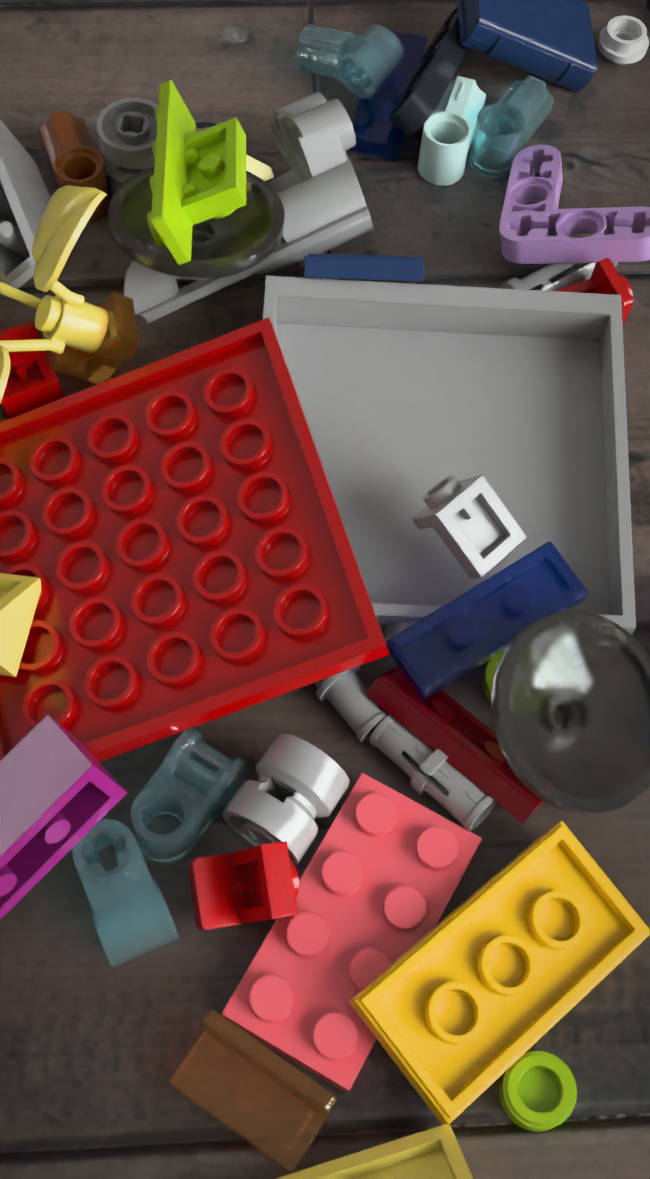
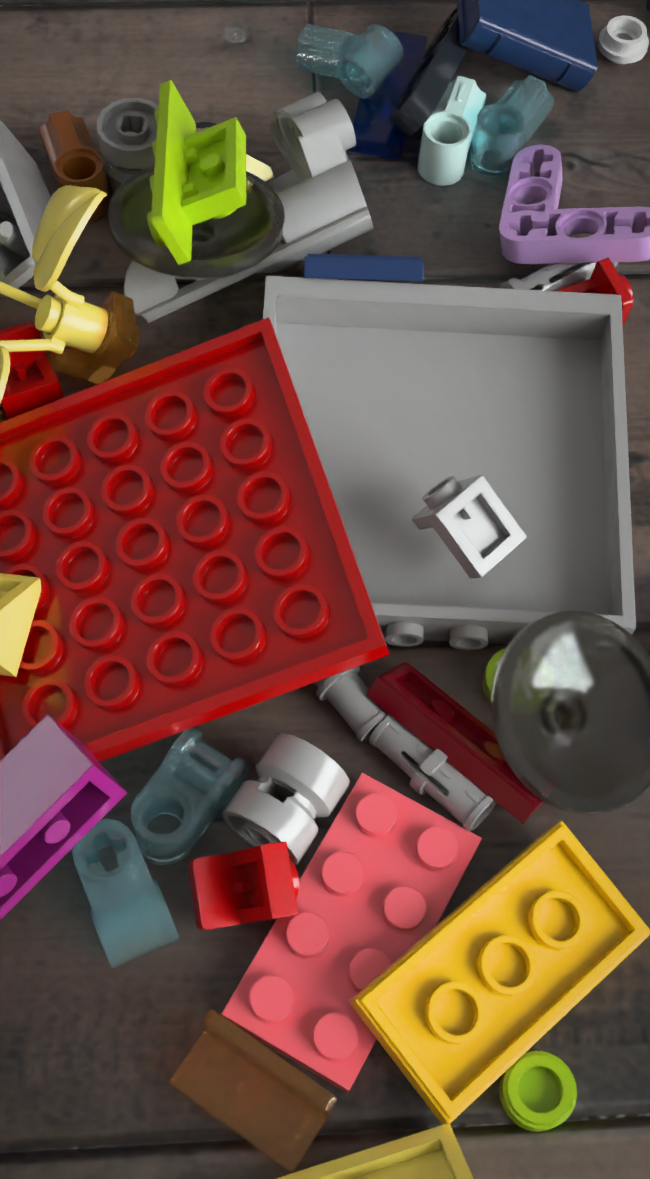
(484, 620): clear blue tile -> none

